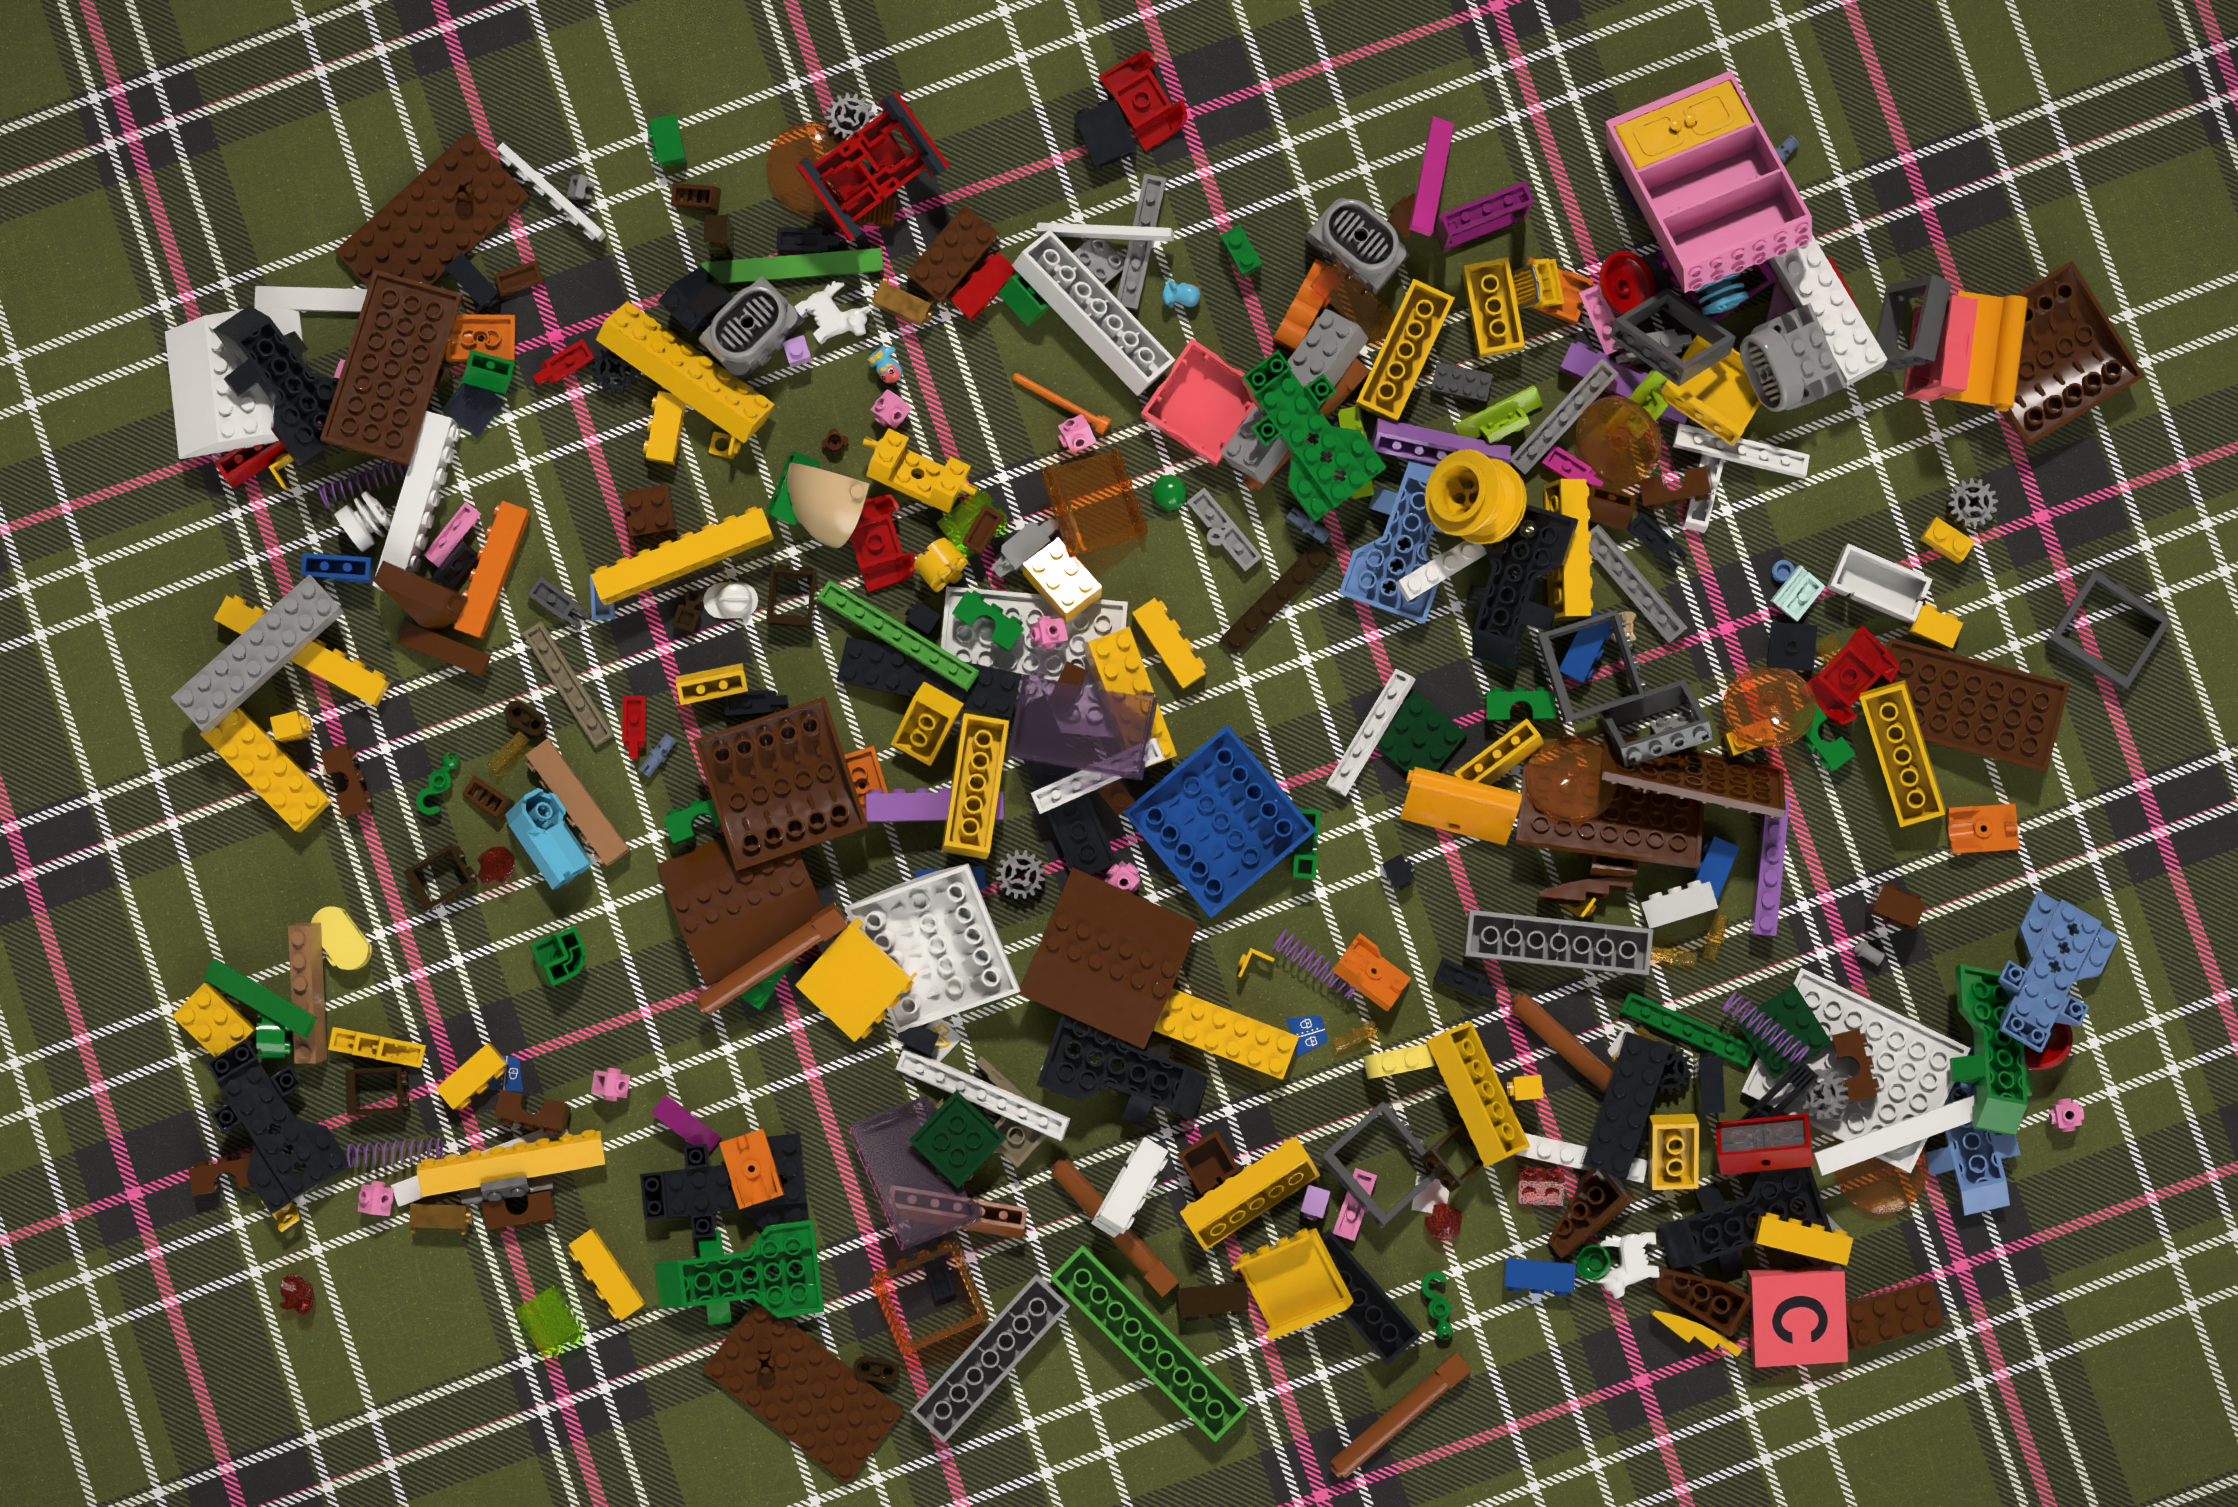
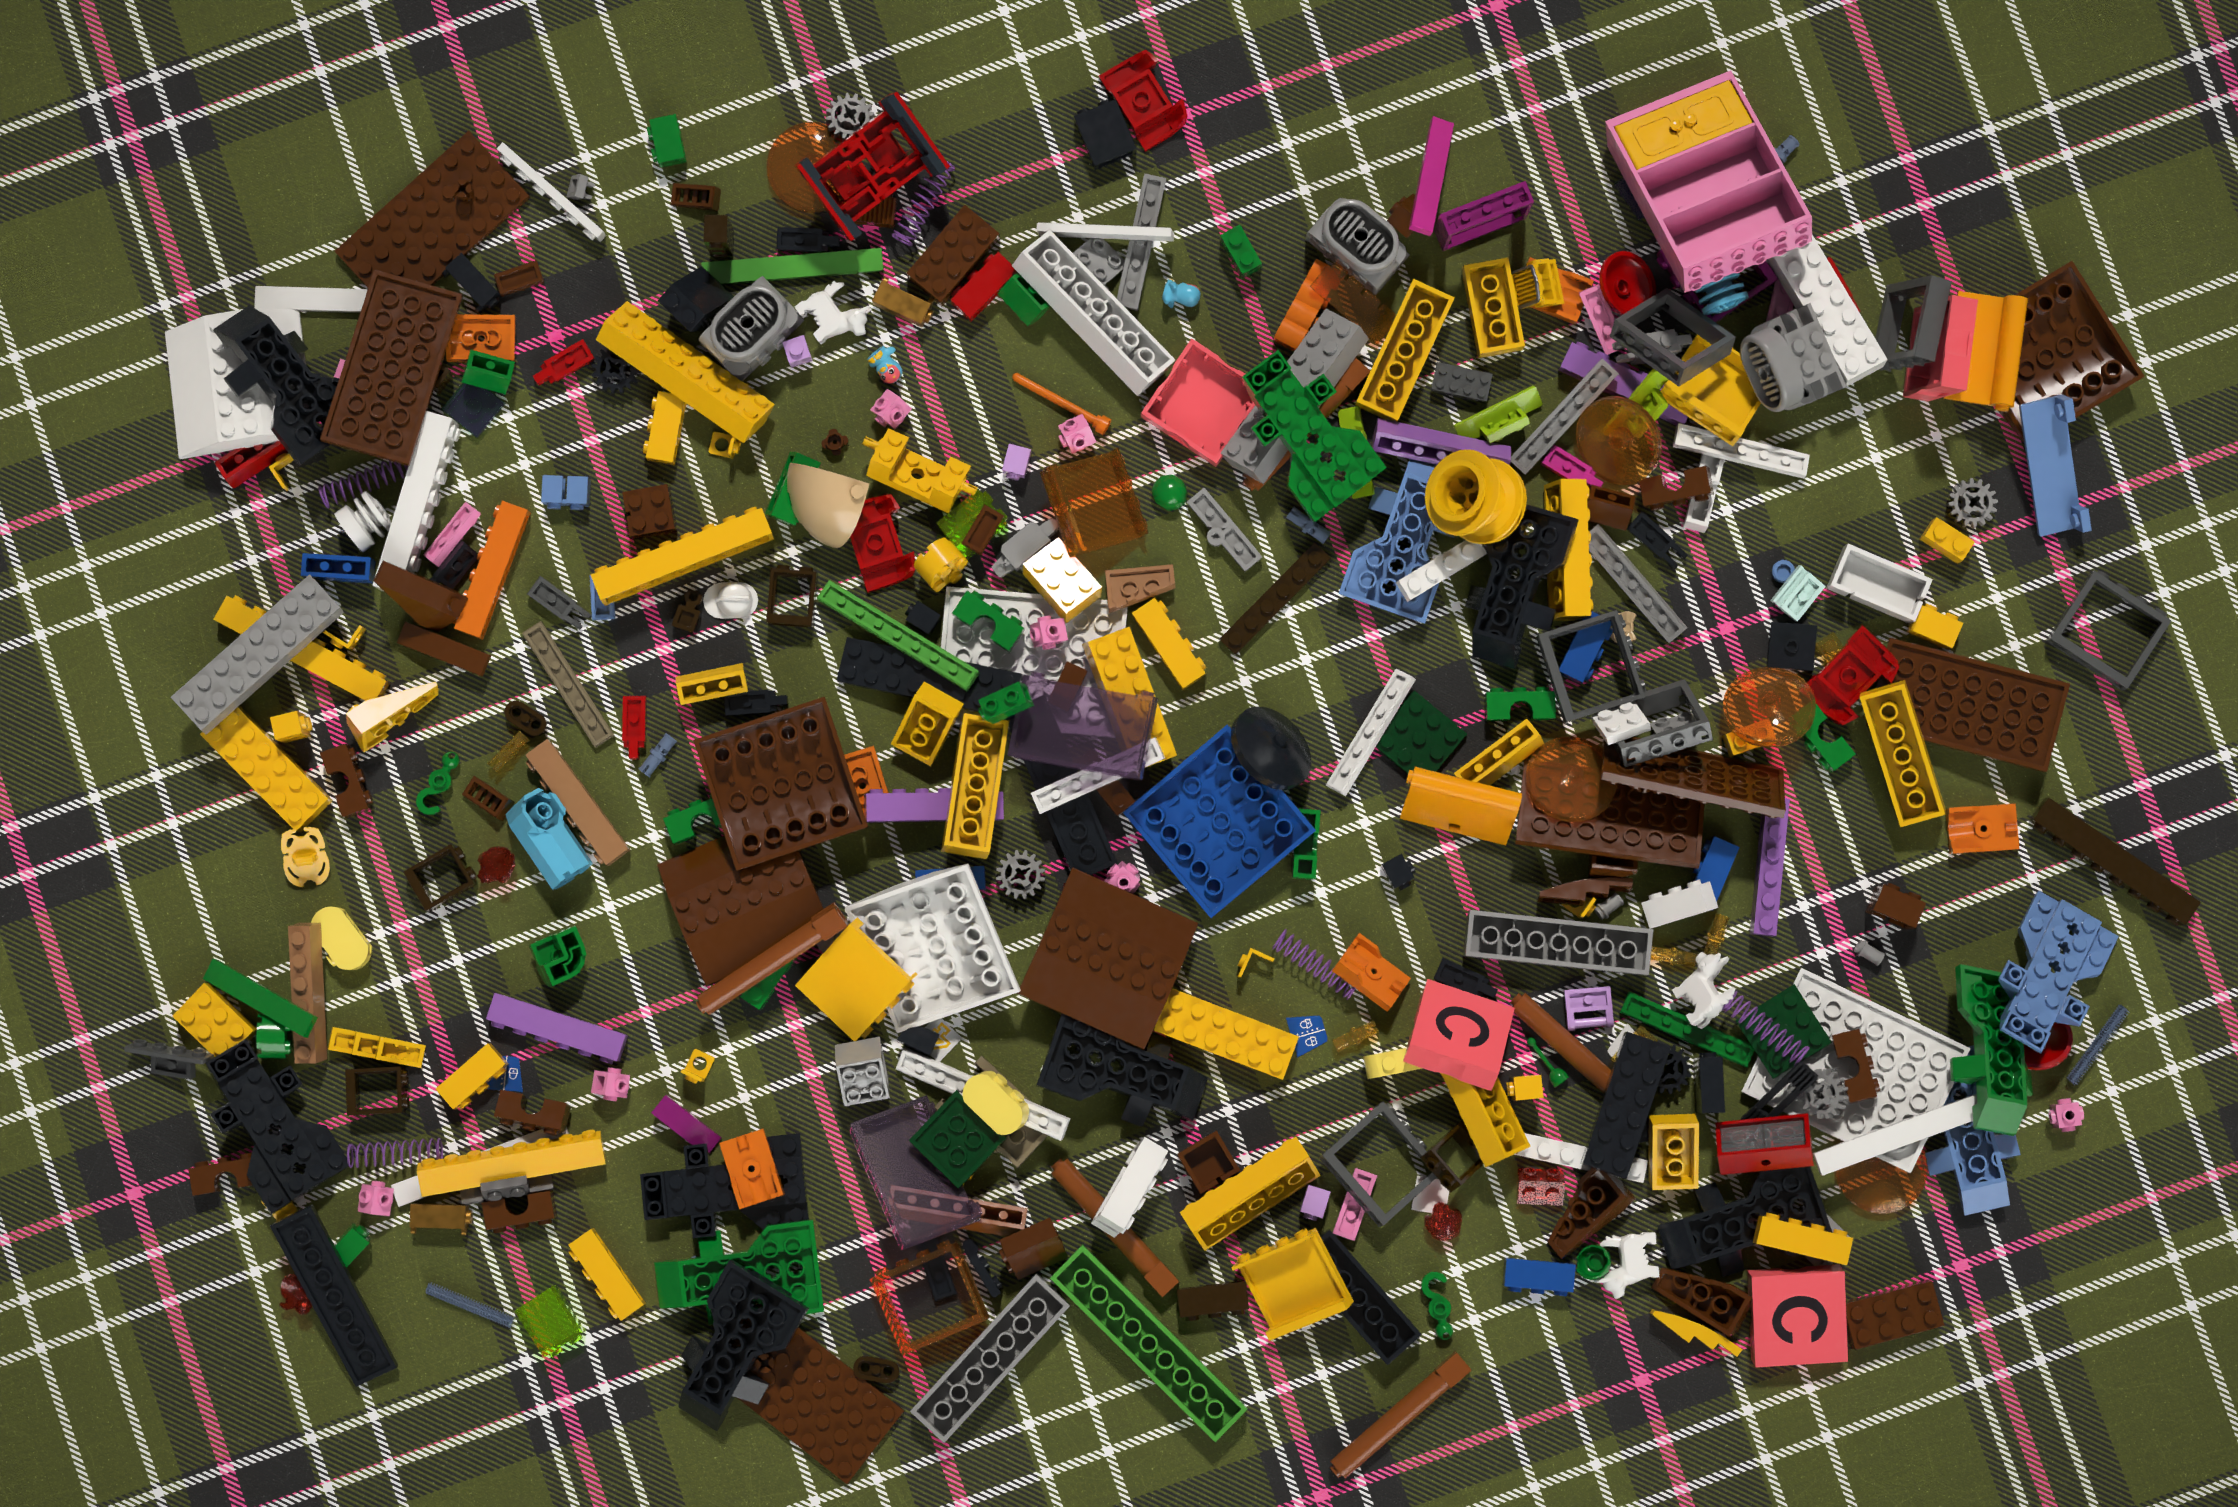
(168, 1060): none -> dark grey bracket
(304, 857): none -> yellow shield
(334, 1295): none -> black plate
(352, 1243): none -> green brick
(353, 641): none -> yellow bracket
(377, 716): none -> wedge
(469, 1305): none -> sand blue axle
(556, 1027): none -> medium lavender brick
(577, 492): none -> medium blue piece
(694, 1075): none -> yellow bracket
(720, 1366): none -> black piece
(862, 1071): none -> light grey brick
(952, 168): none -> medium lavender piece
(981, 1265): none -> black hinge
(996, 1102): none -> light yellow brick
(1005, 702): none -> green brick
(1016, 462): none -> lavender brick
(1032, 1249): none -> reddish brown brick
(1137, 584): none -> medium nougat wing
(1271, 748): none -> black dish
(1459, 1034): none -> coral tile
(1556, 1075): none -> green hinge
(1588, 1000): none -> lavender plate
(1608, 906): none -> light grey pin
(1621, 722): none -> white plate
(1701, 991): none -> white animal
(2052, 465): none -> medium blue bracket
(2096, 1045): none -> sand blue axle
(2114, 861): none -> dark brown brick

